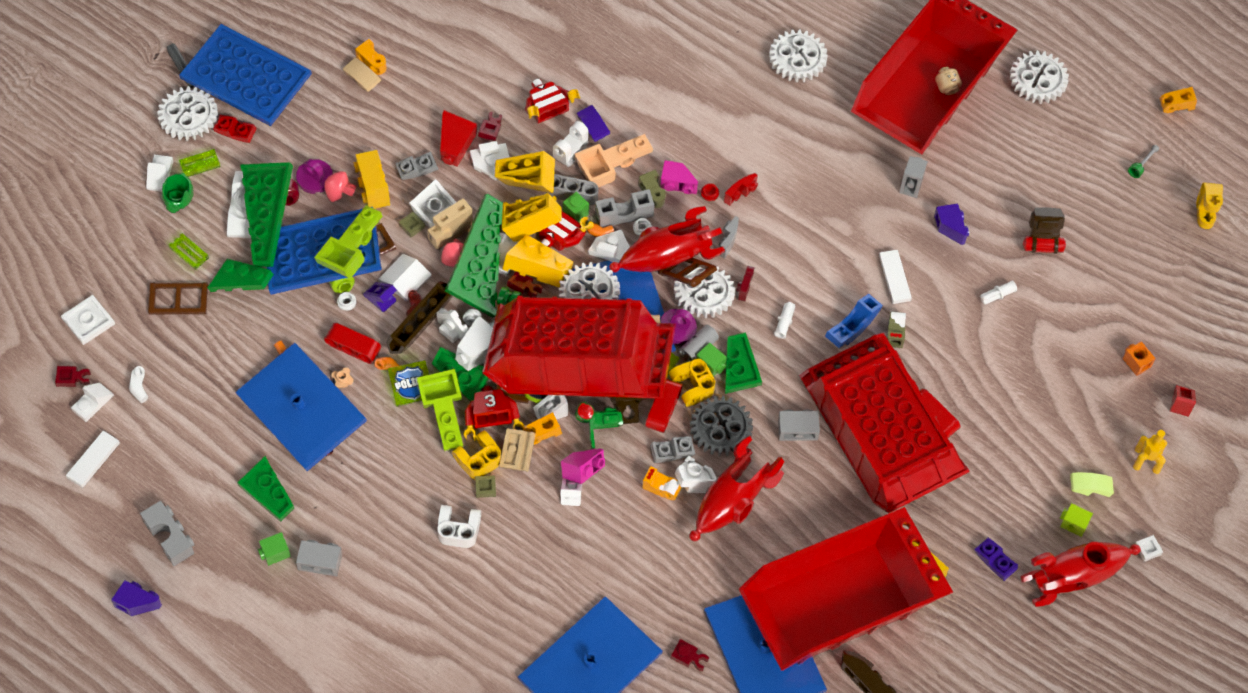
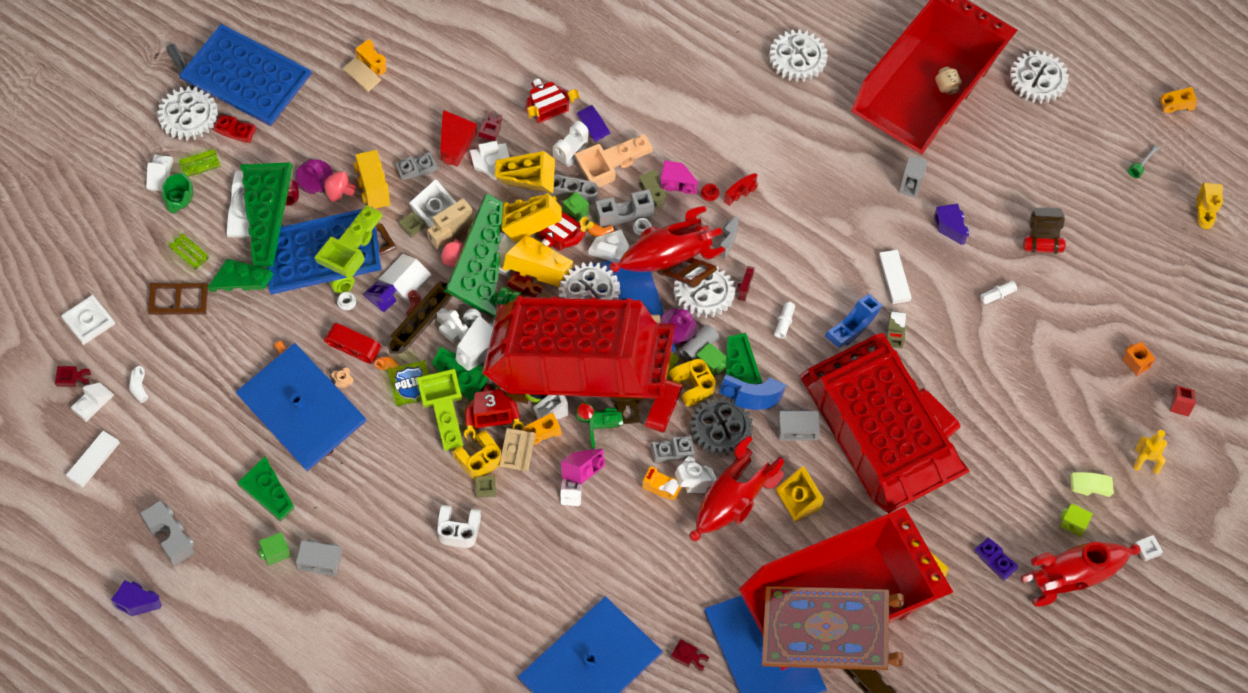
(753, 396): none -> blue arch
(800, 495): none -> yellow slope
(828, 628): none -> flag

